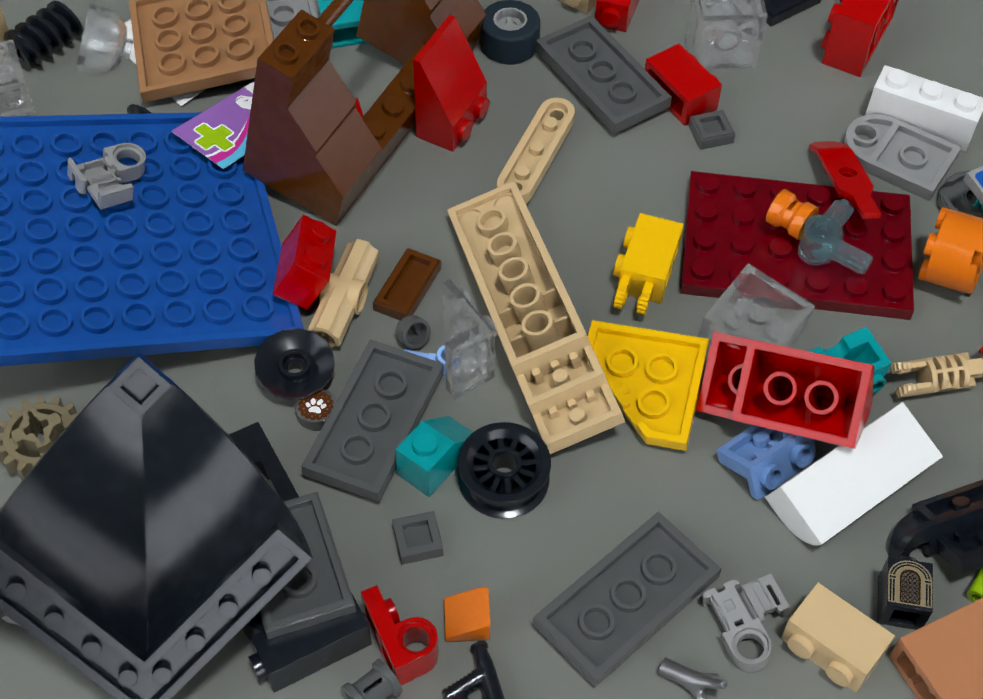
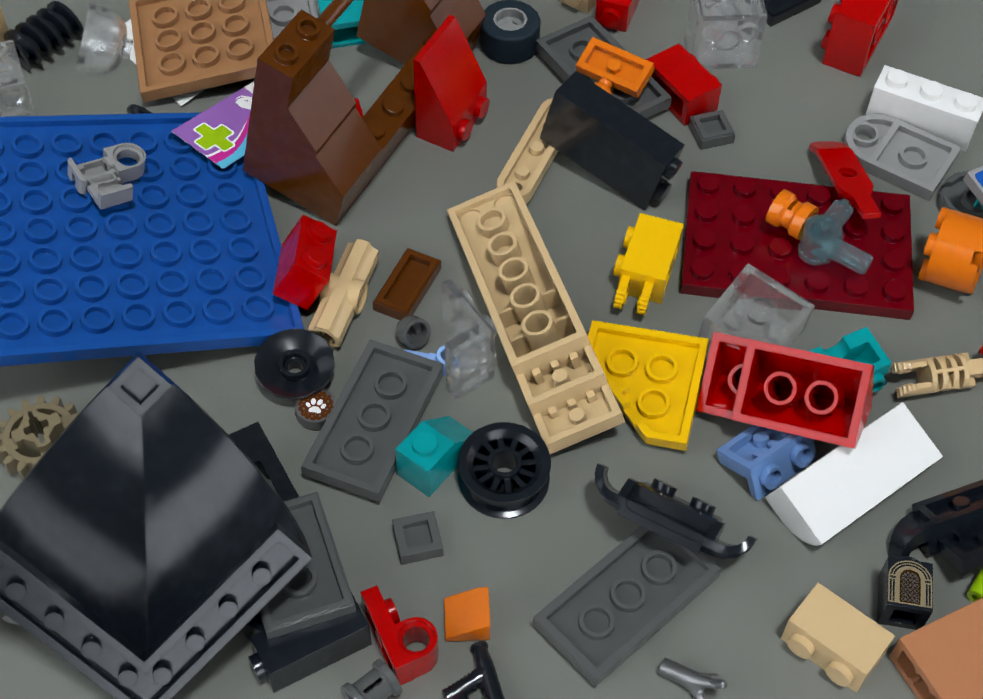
(612, 141): none -> black brick
(614, 68): none -> orange plate
(670, 516): none -> black plate
(748, 608): light grey piece -> none

